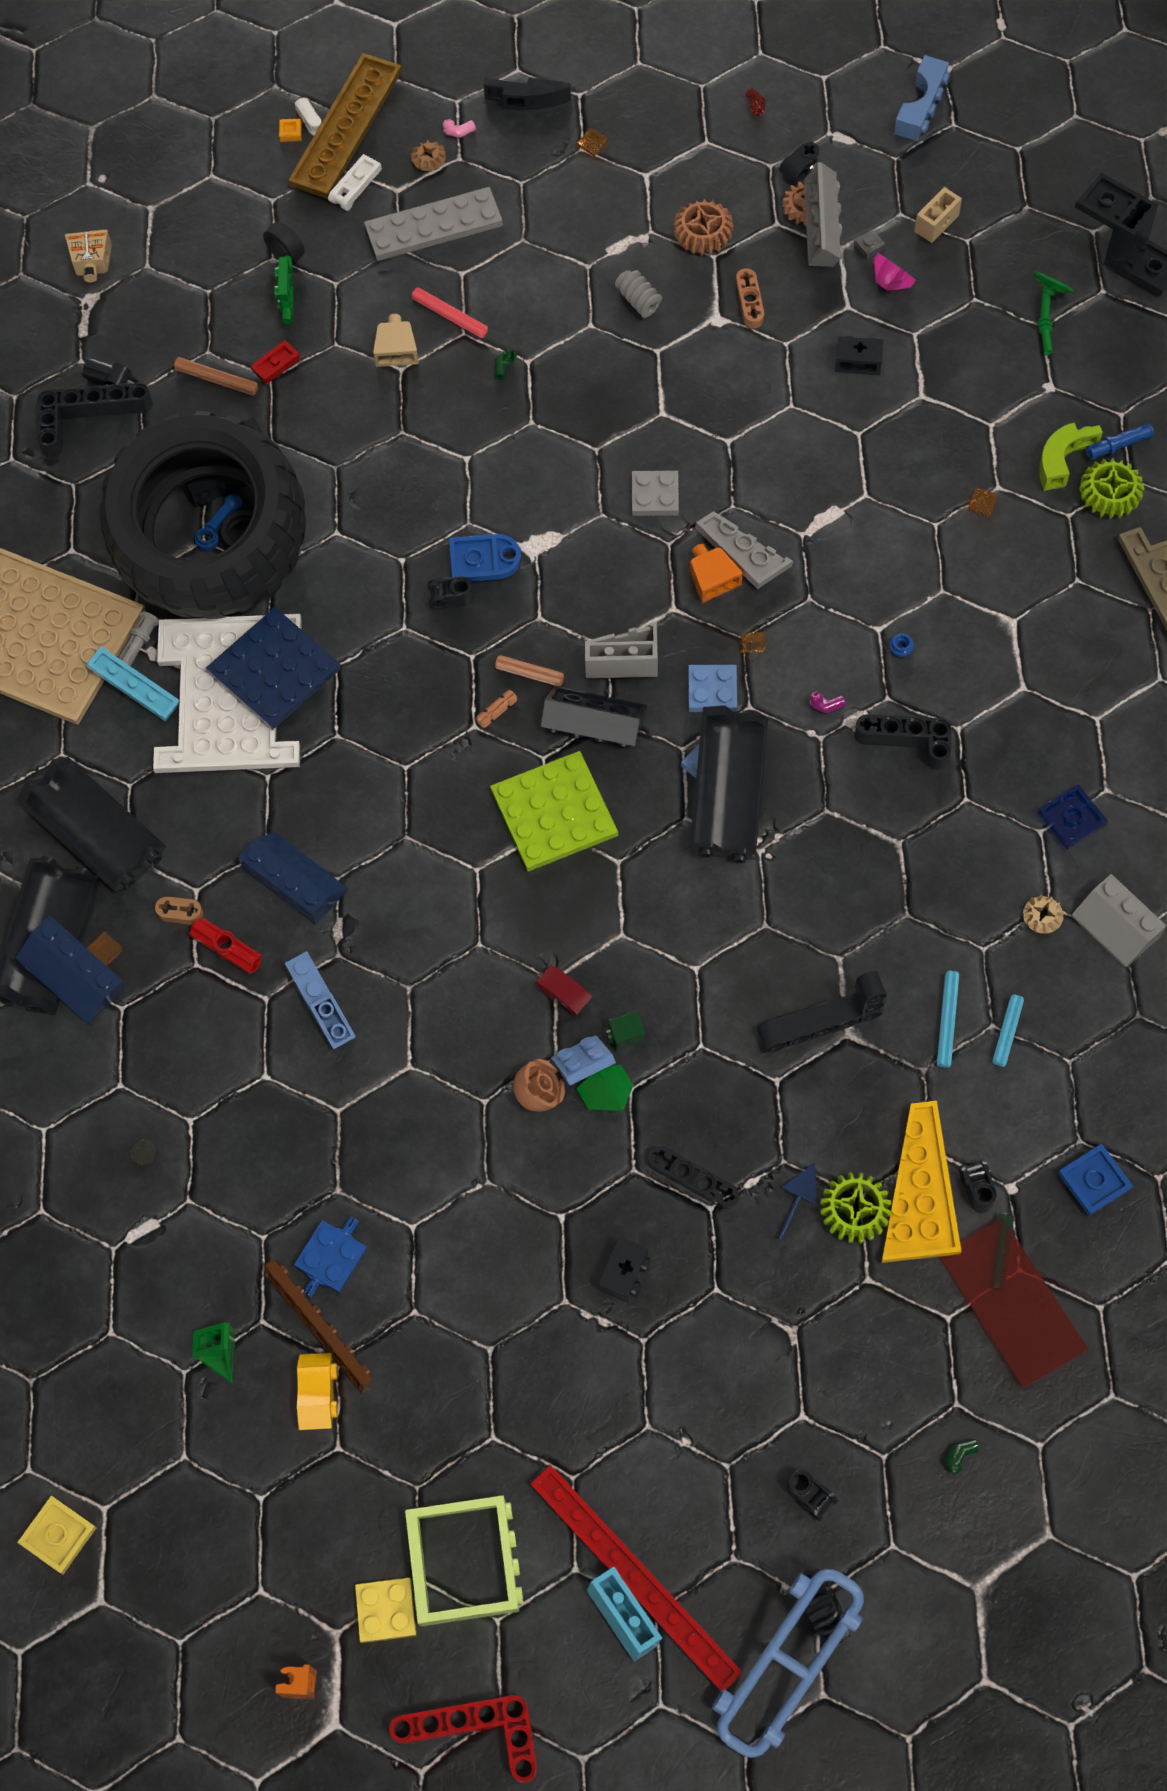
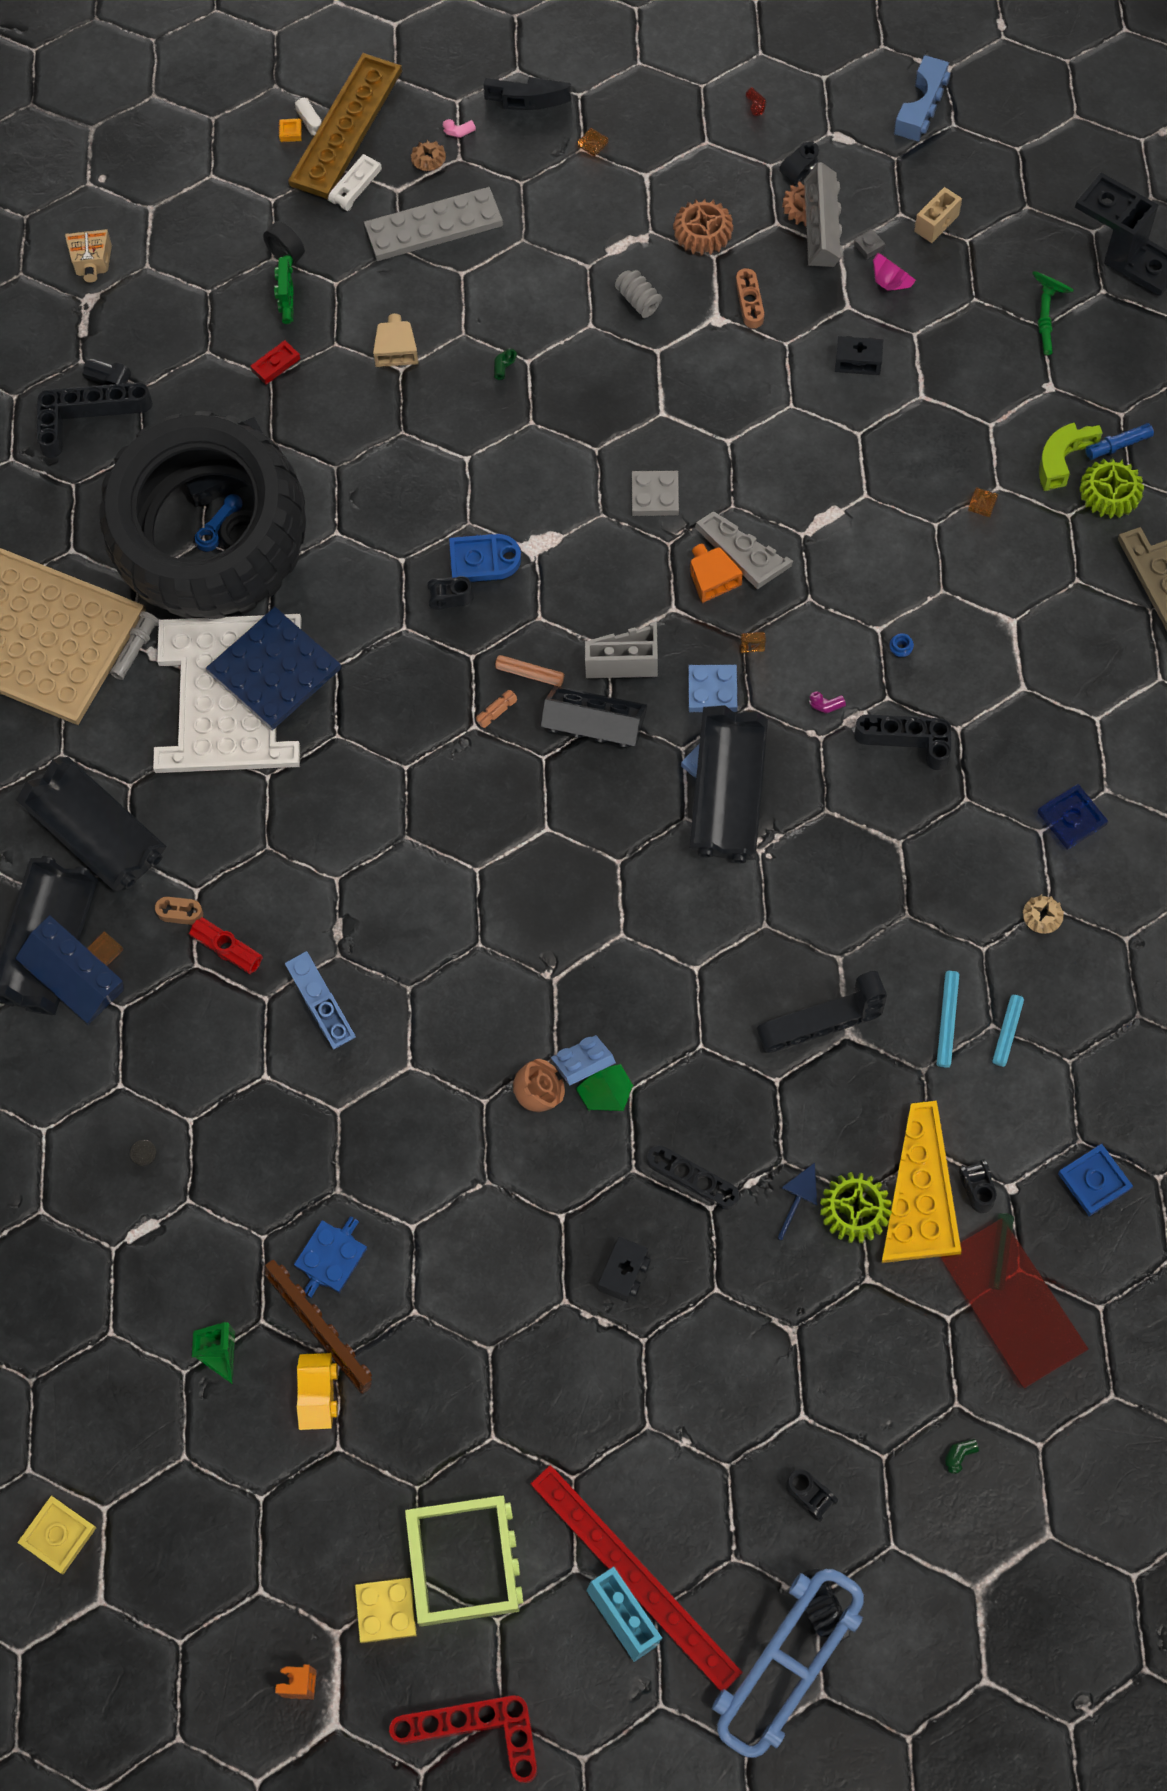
(133, 683): medium azure plate -> none
(216, 376): nougat axle -> none
(292, 876): dark blue slope -> none
(449, 312): coral axle -> none
(554, 811): lime plate -> none
(563, 988): dark red slope -> none
(626, 1031): dark green brick -> none
(1119, 921): light grey slope -> none

